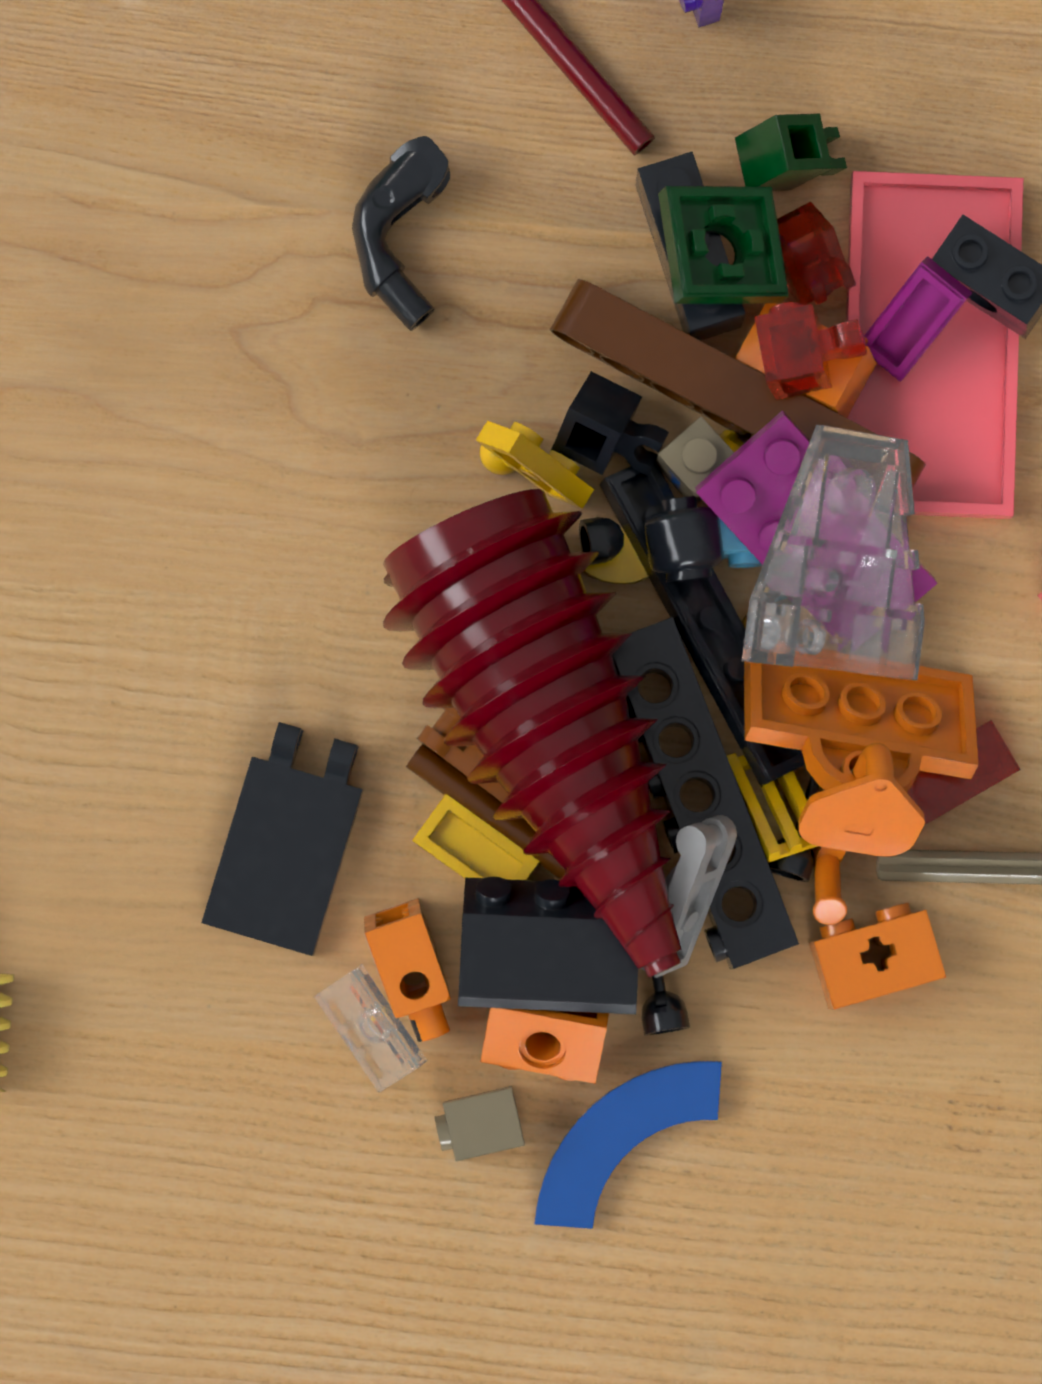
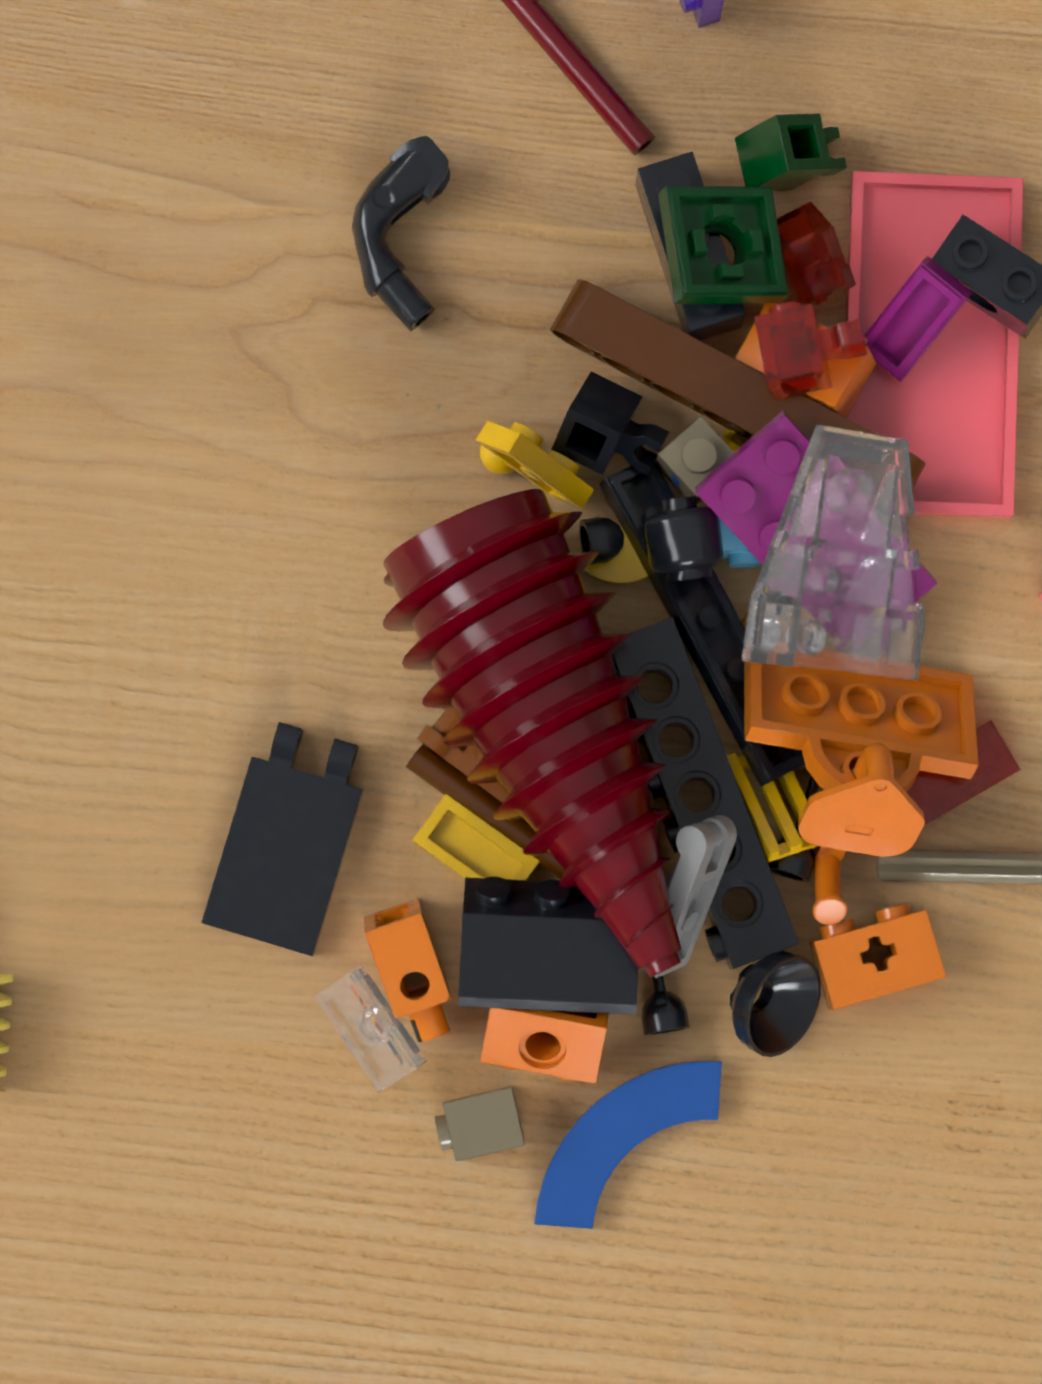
(784, 1006): none -> black piece

